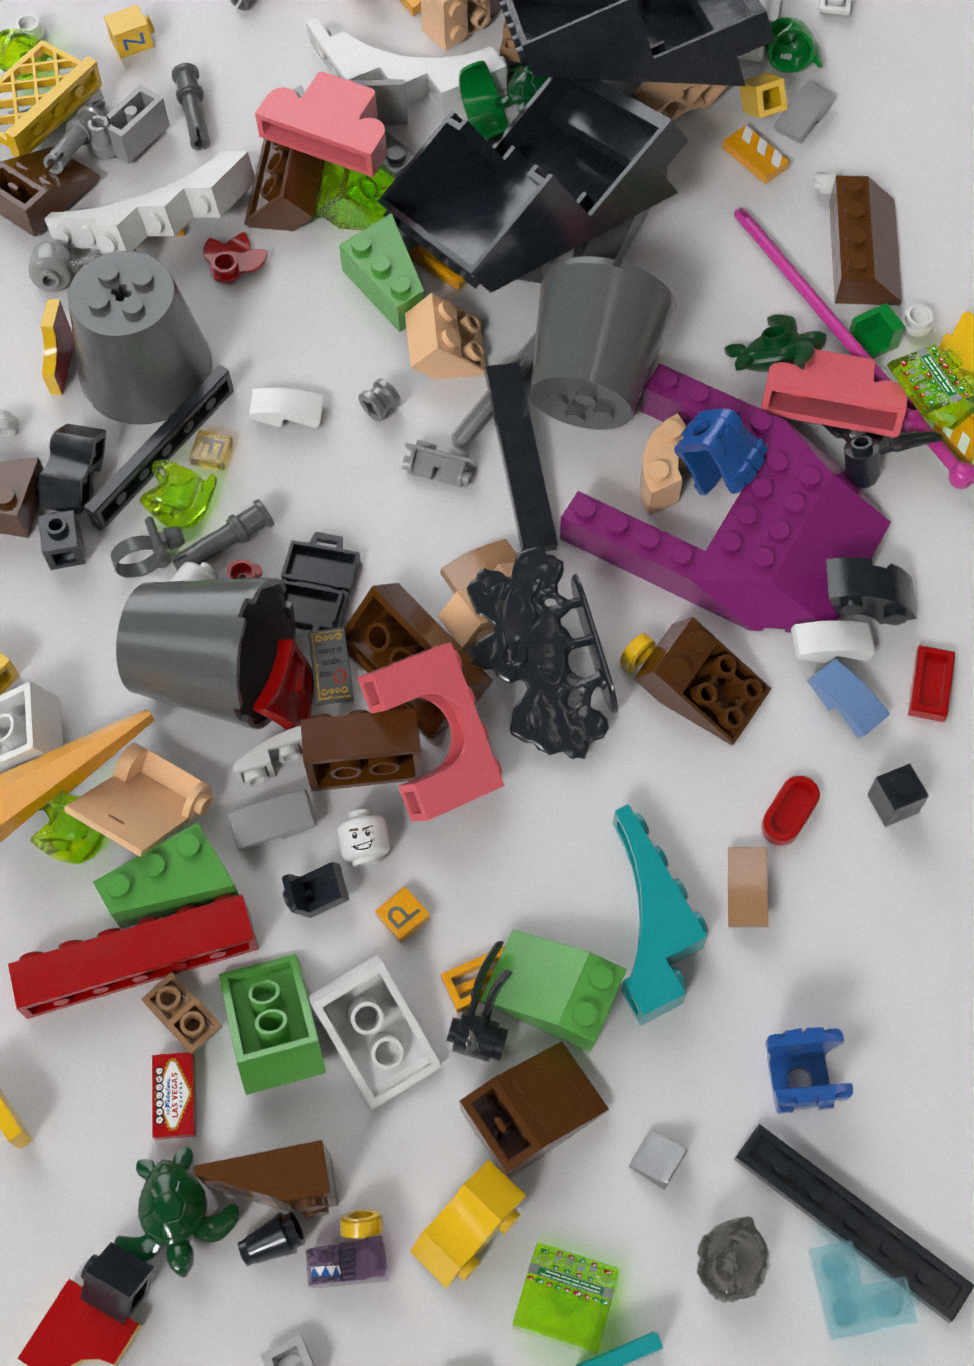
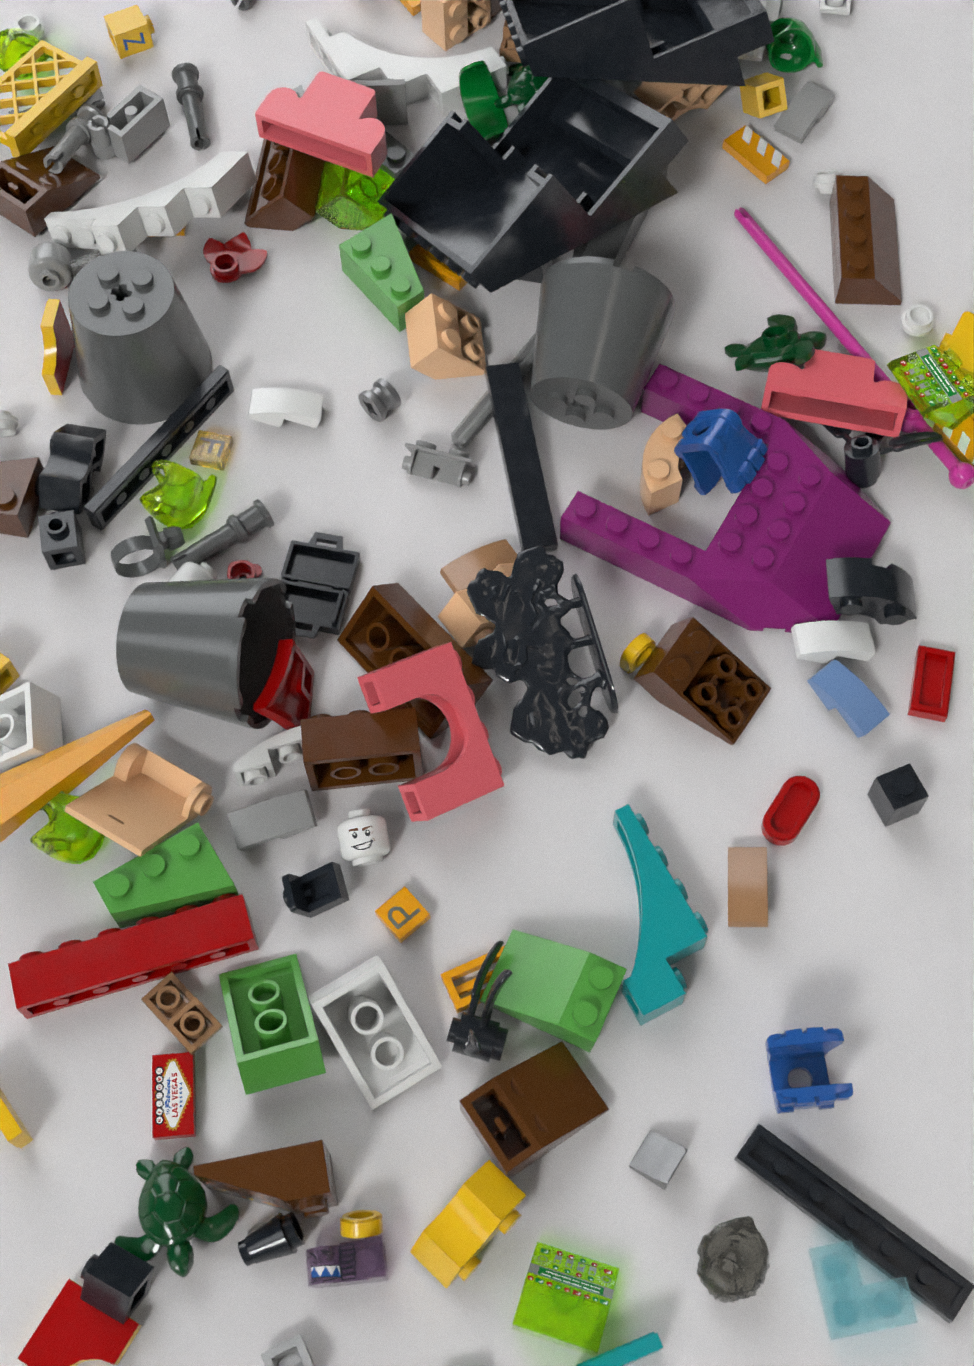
(330, 666): dark grey tile -> none
(878, 330): green panel -> none

